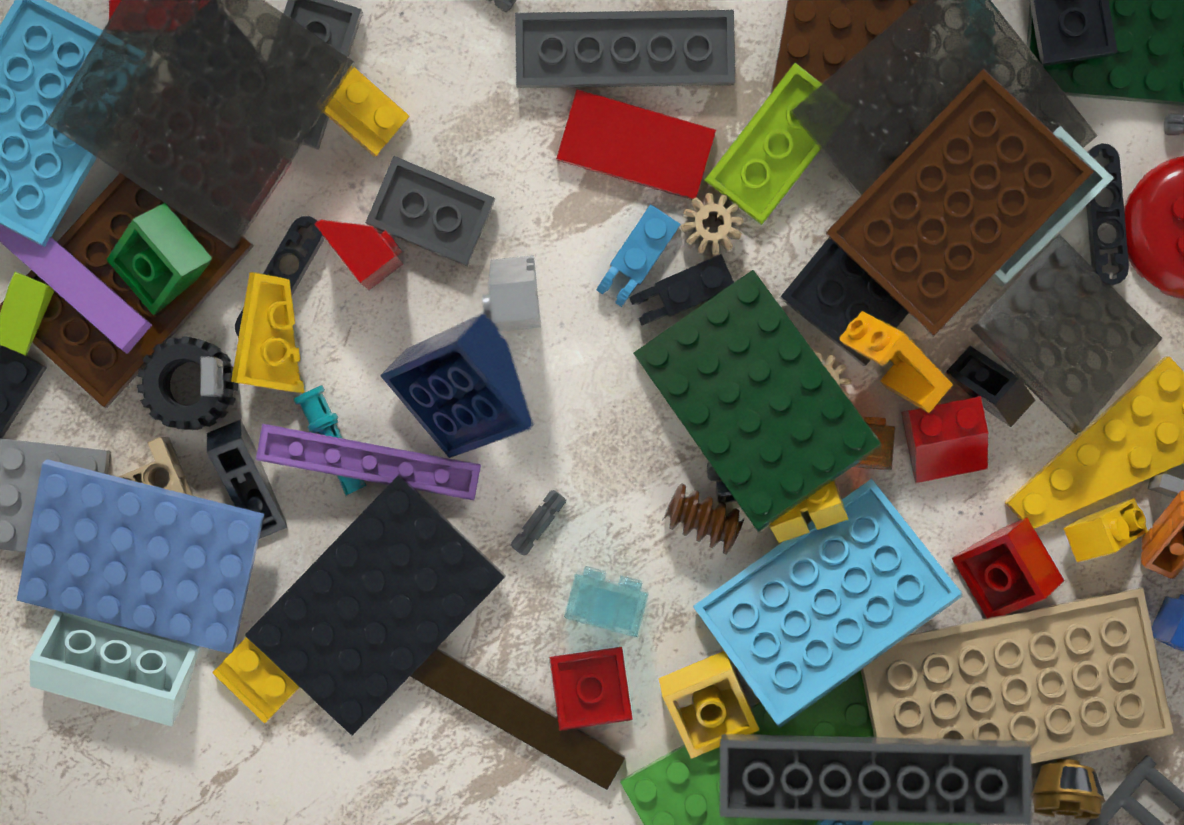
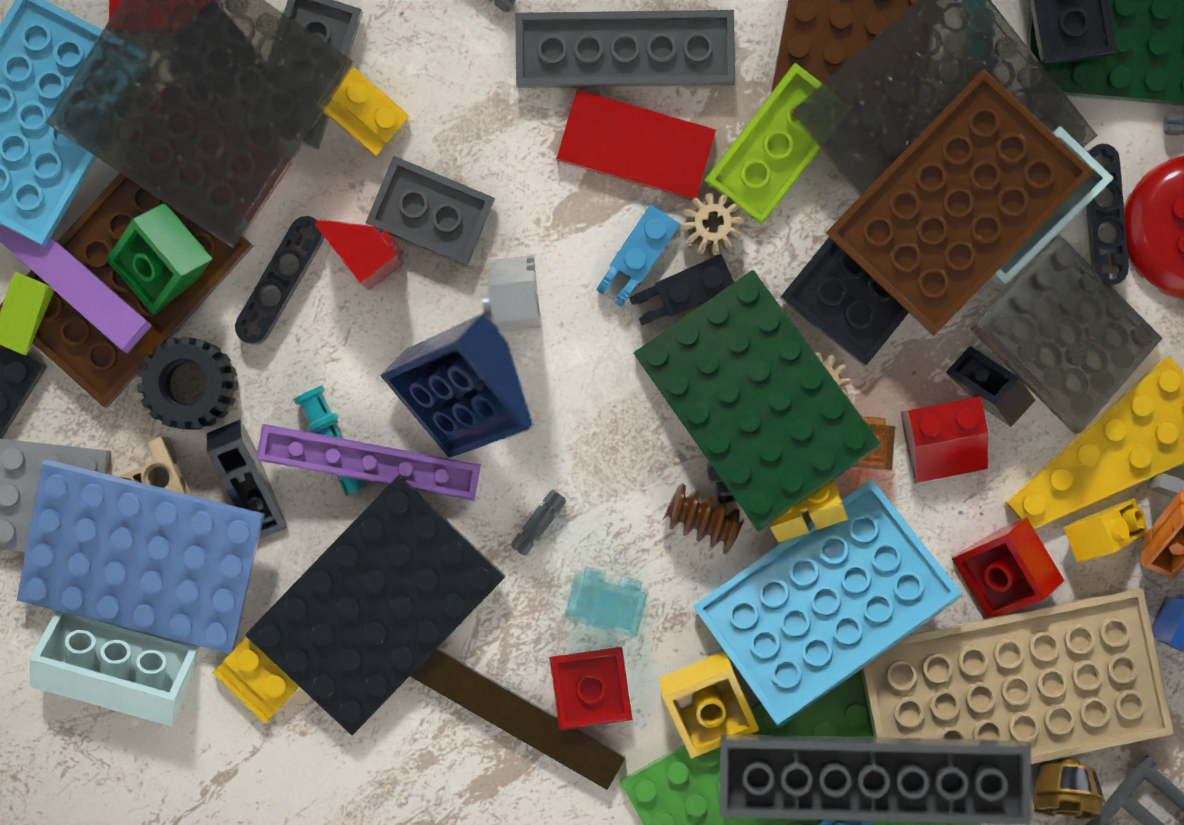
(211, 377): light grey tile -> none
(266, 338): yellow wing -> none
(912, 372): light orange panel -> none

